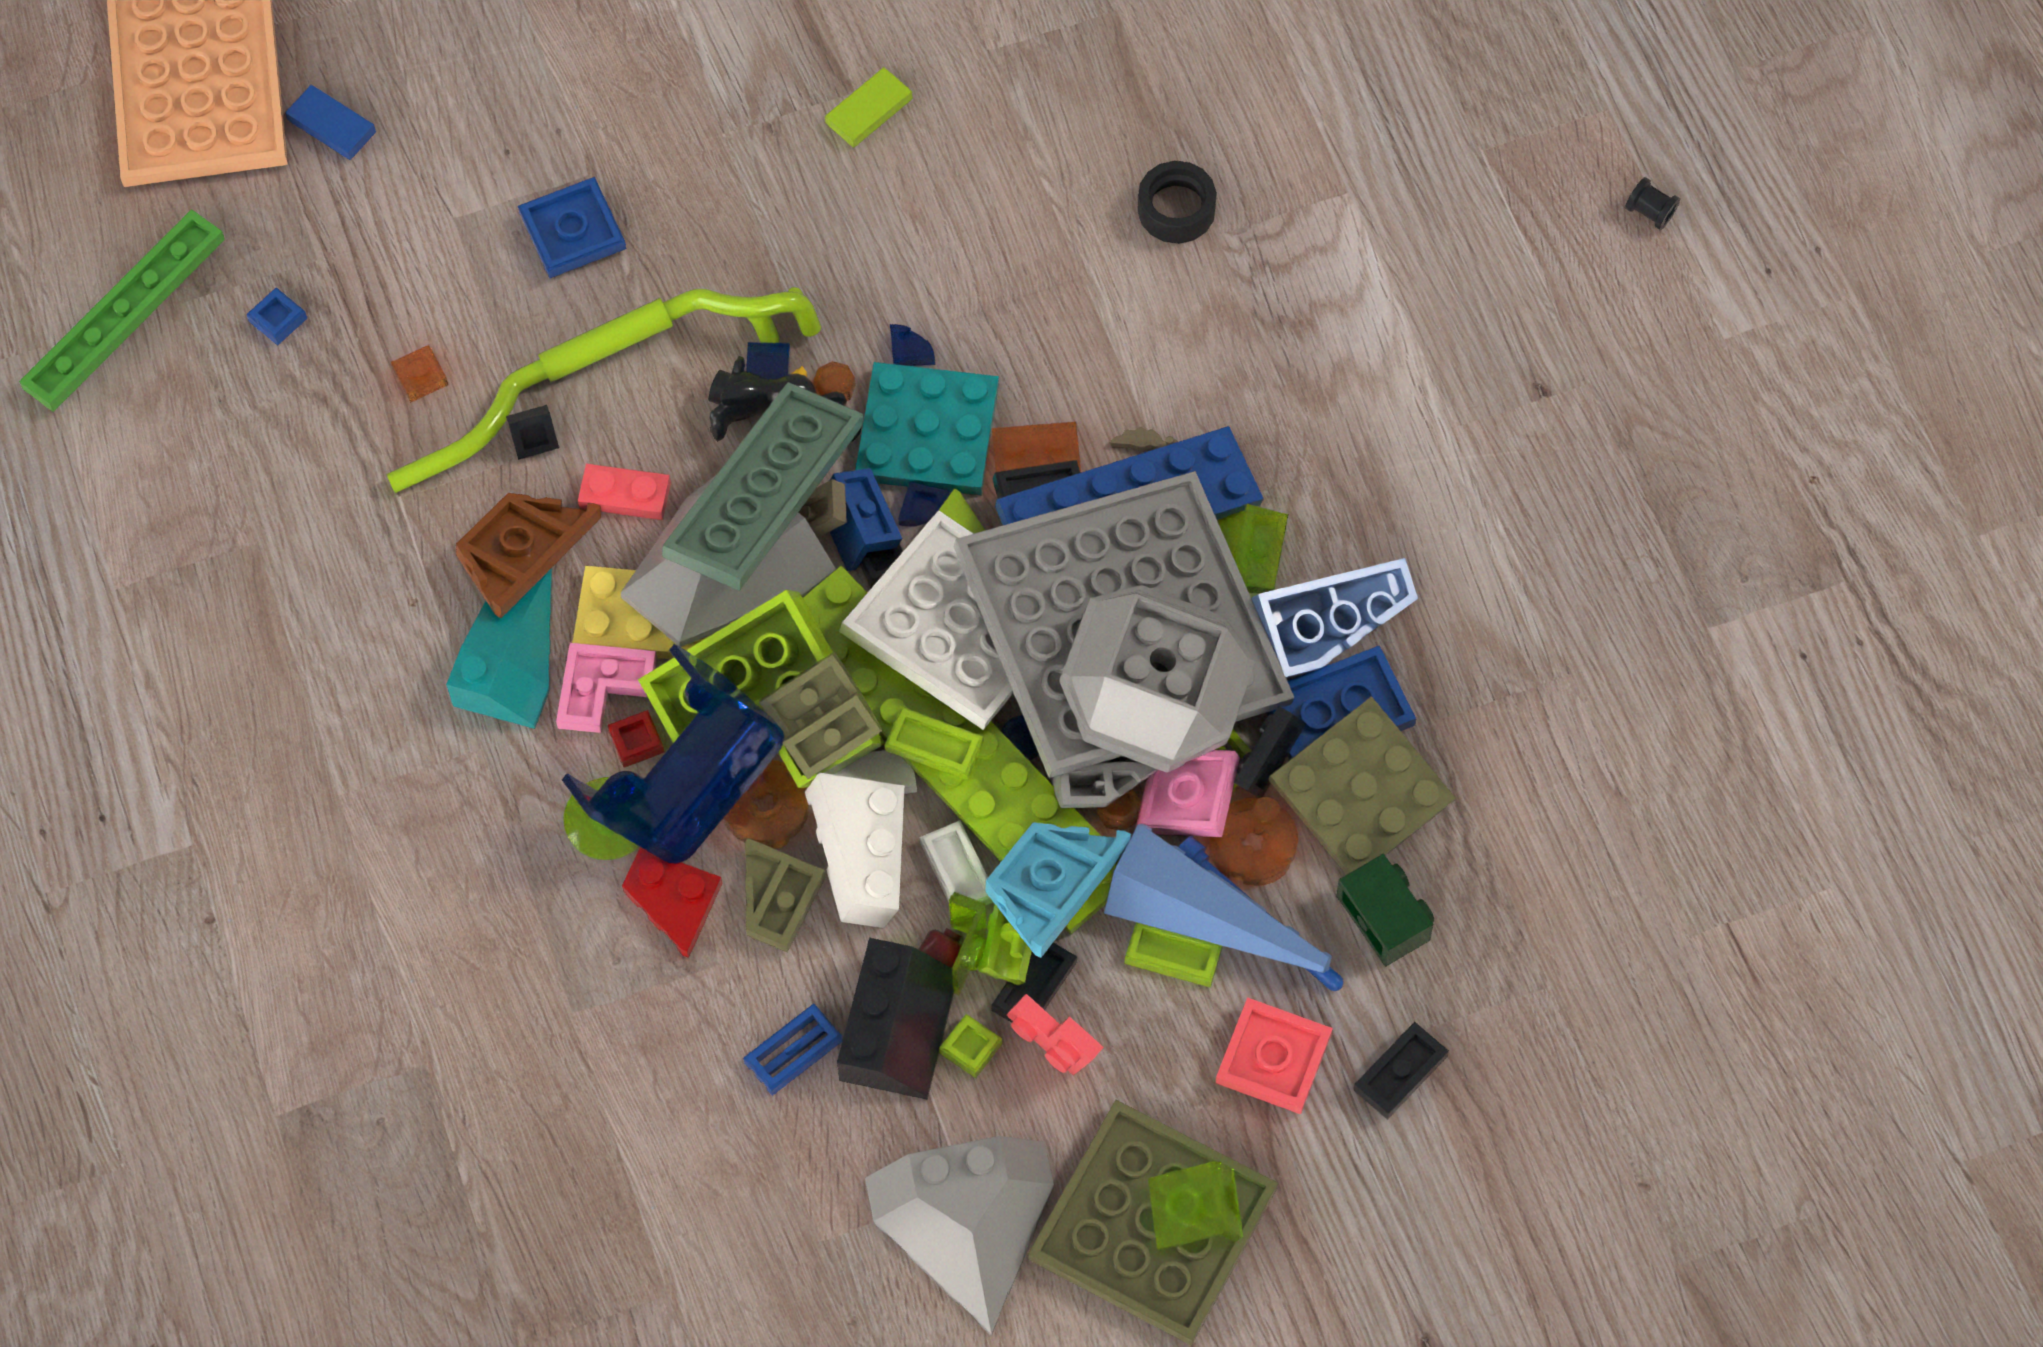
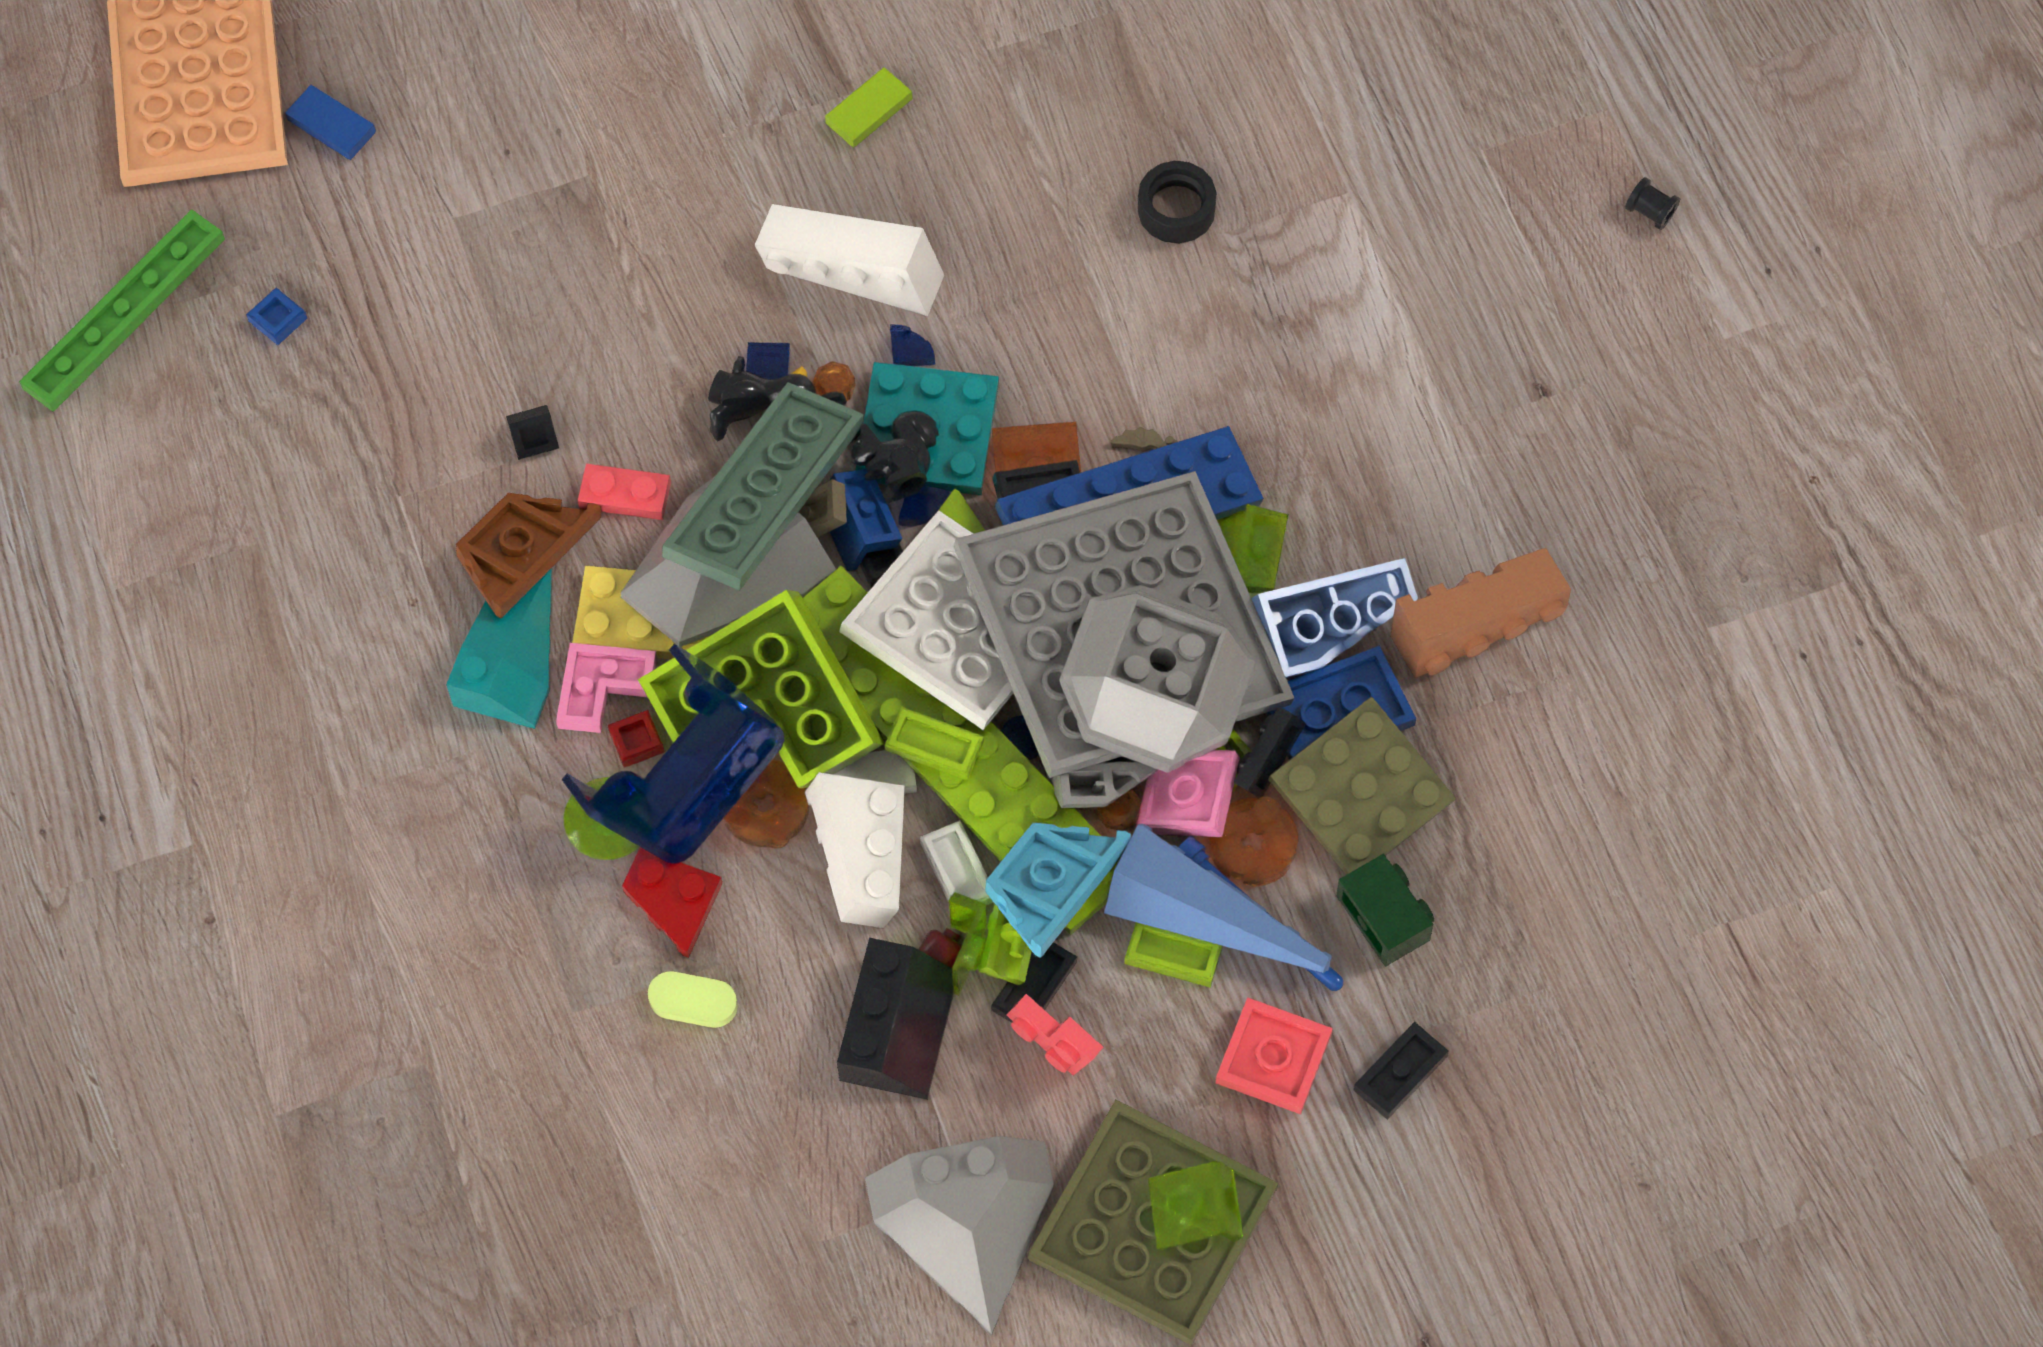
(419, 373): clear orange plate -> none
(572, 227): blue plate -> none
(601, 343): lime piece -> none
(692, 999): none -> yellowish green tile
(777, 894): olive wing -> none
(806, 1060): blue tile -> none
(821, 715): olive slope -> none
(853, 255): none -> white wedge
(900, 460): none -> black animal
(970, 1046): lime tile -> none
(1478, 612): none -> nougat wedge

